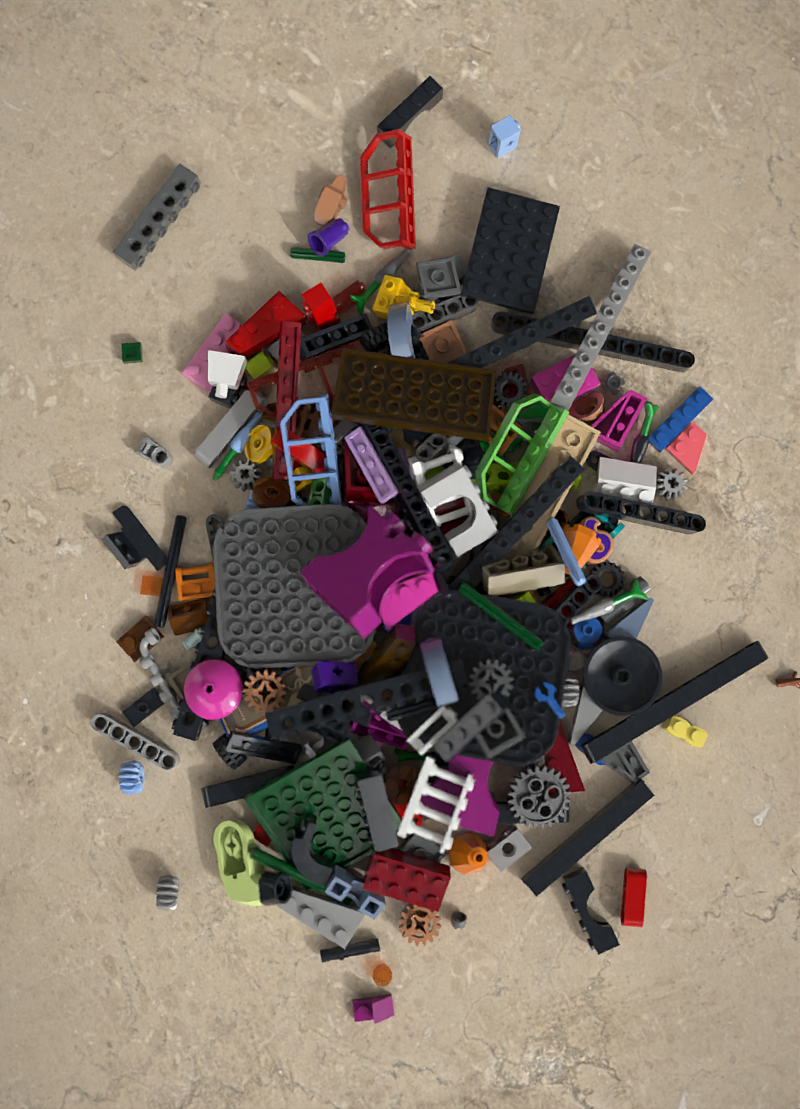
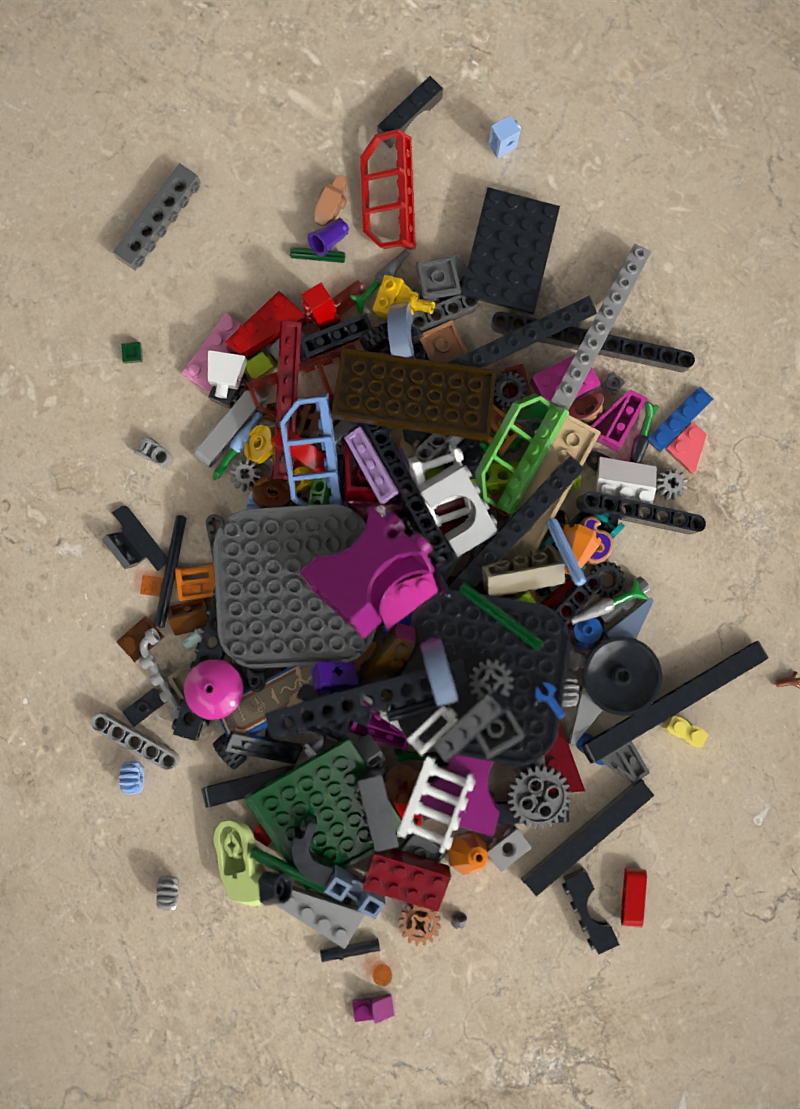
(256, 691): nougat gear -> none

